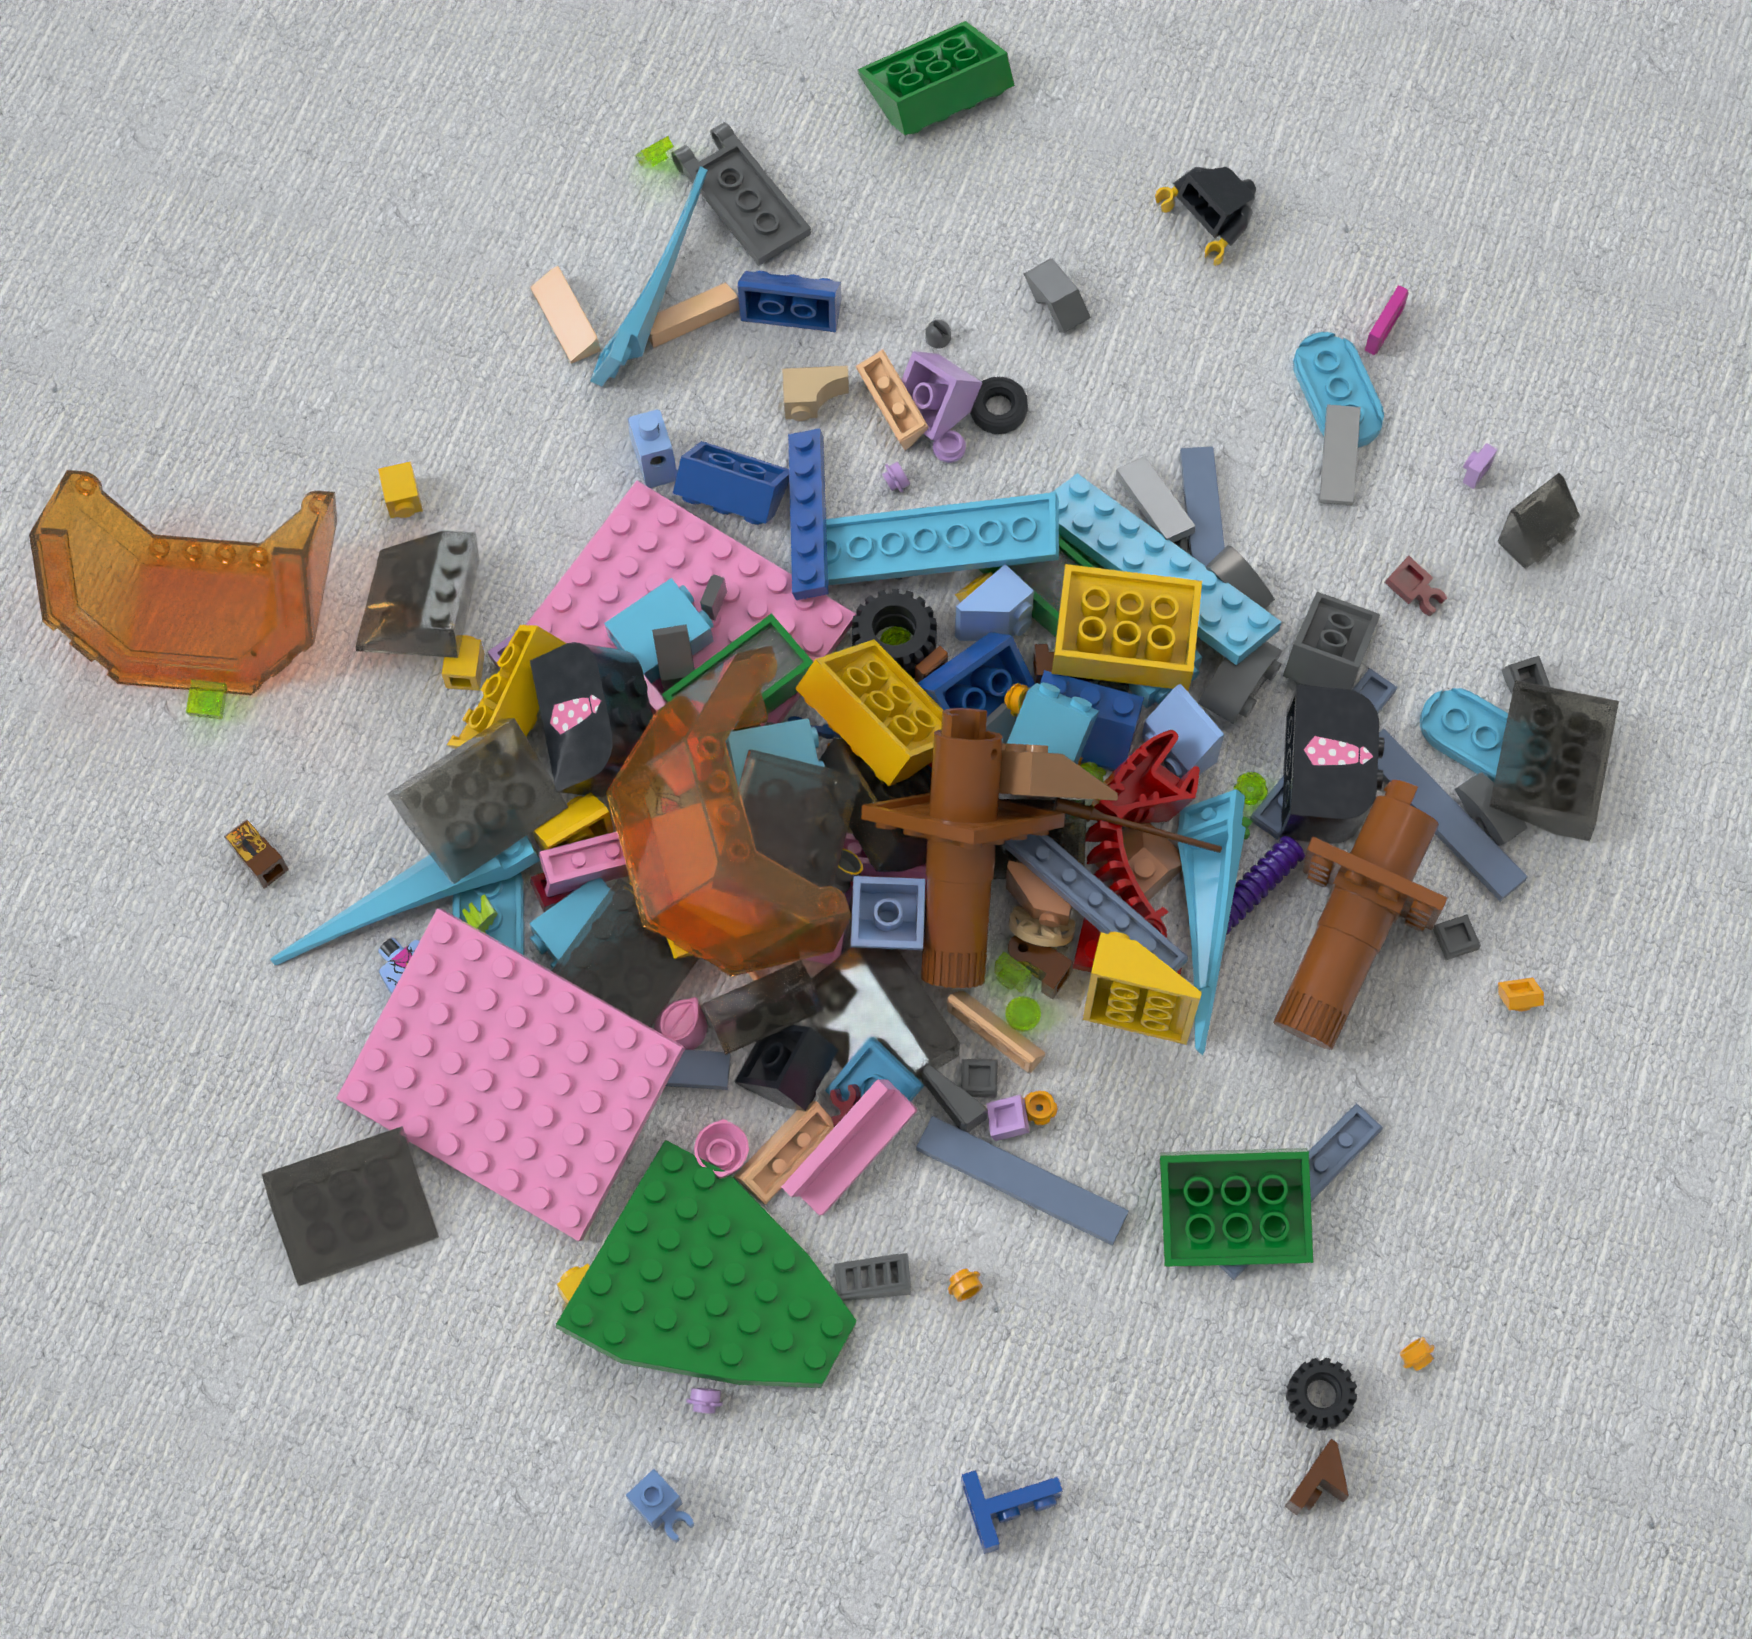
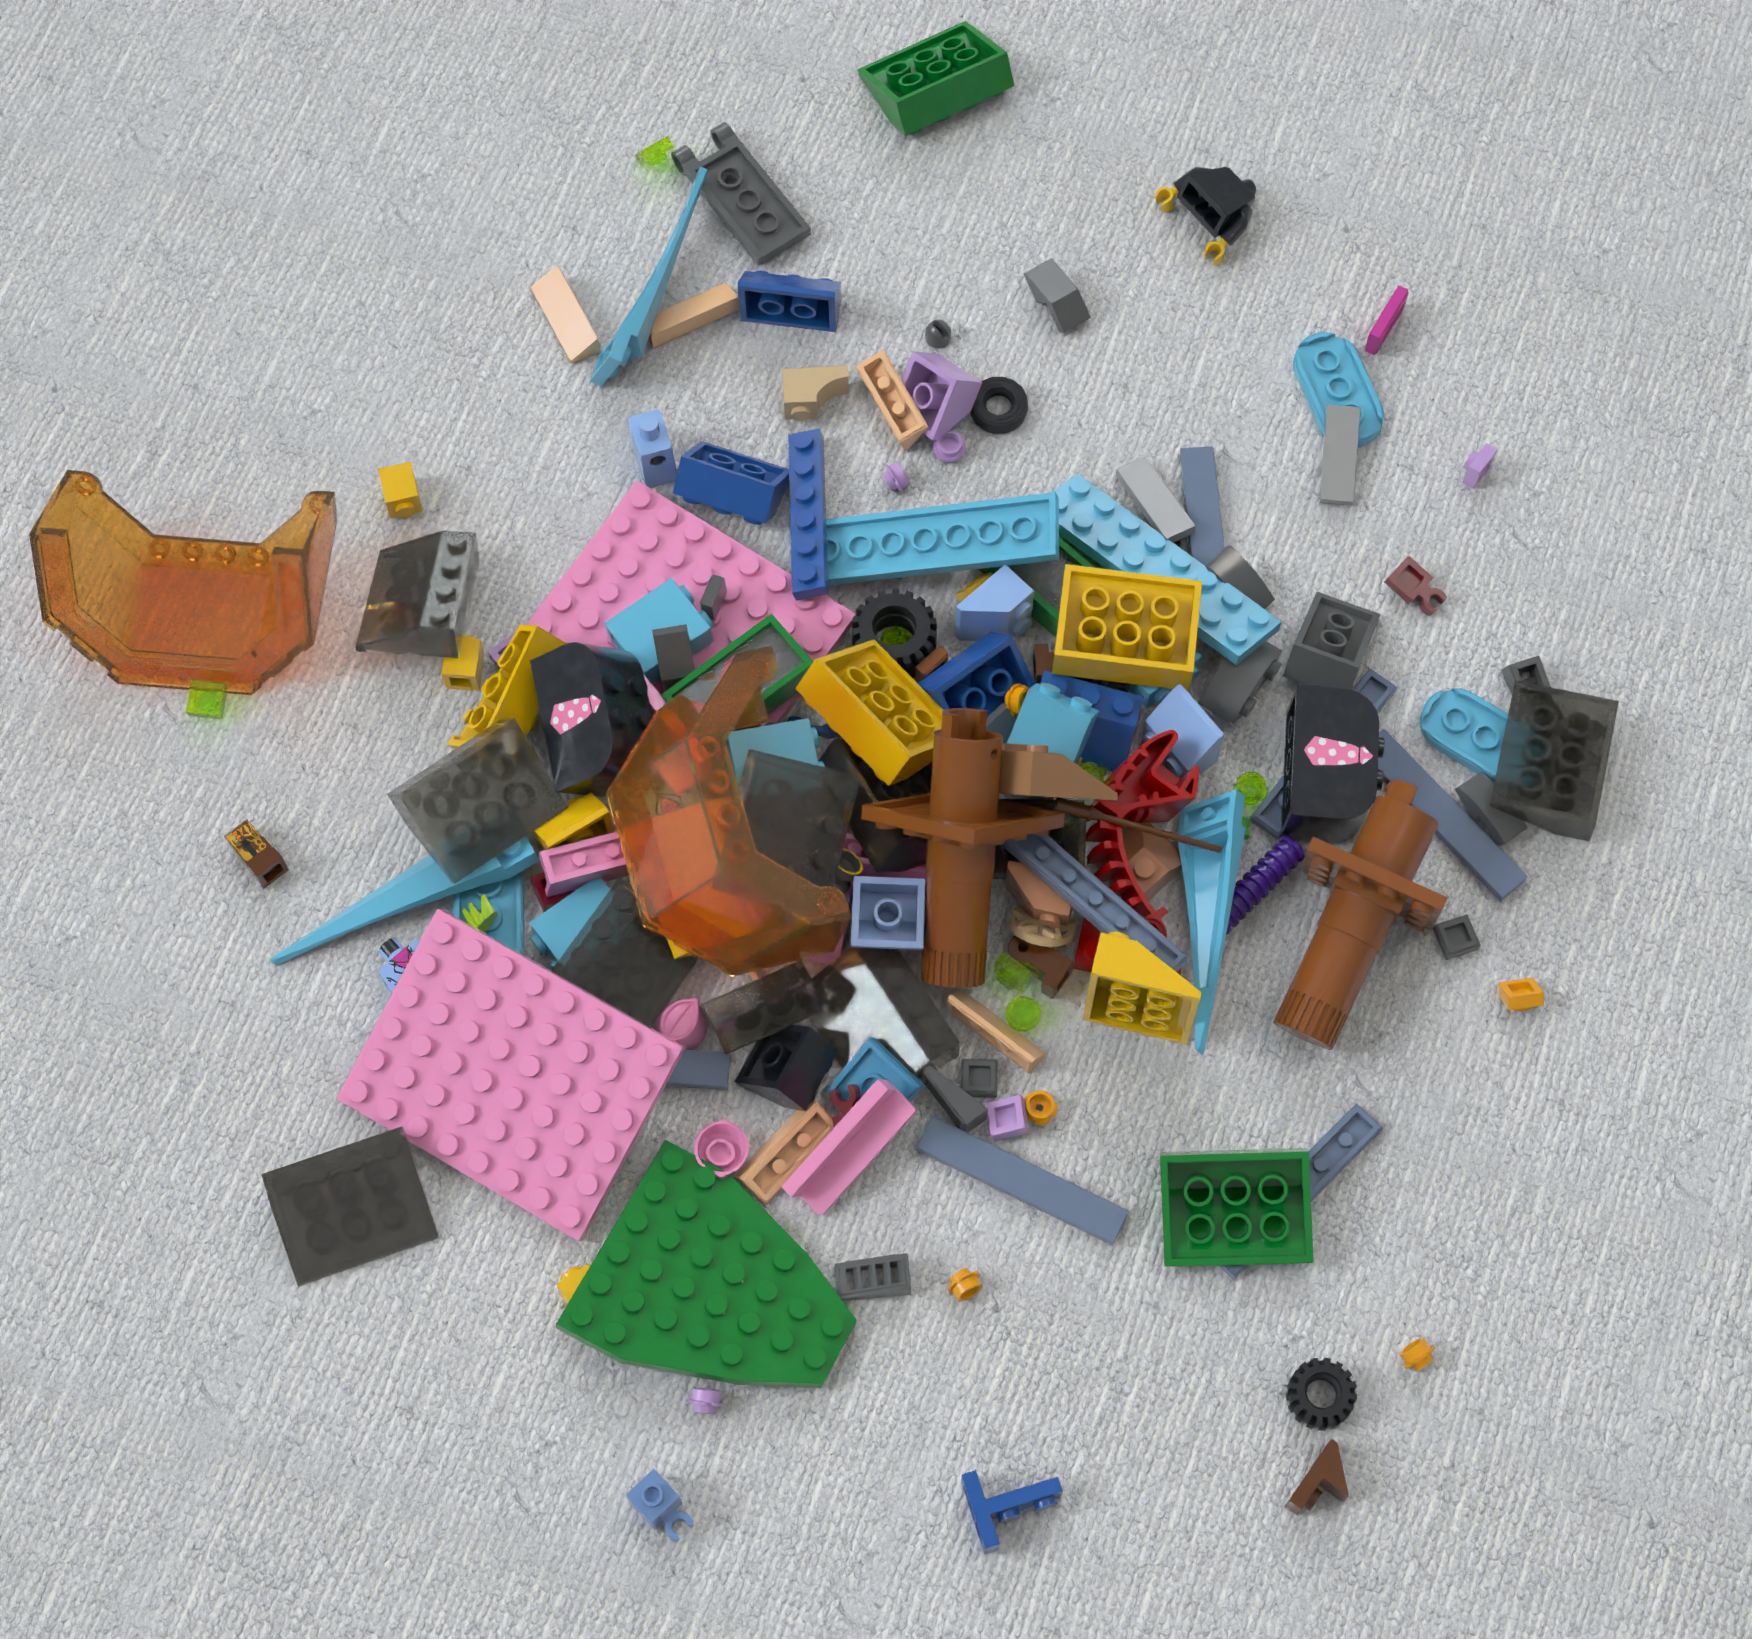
(1540, 523): clear smoke slope -> none

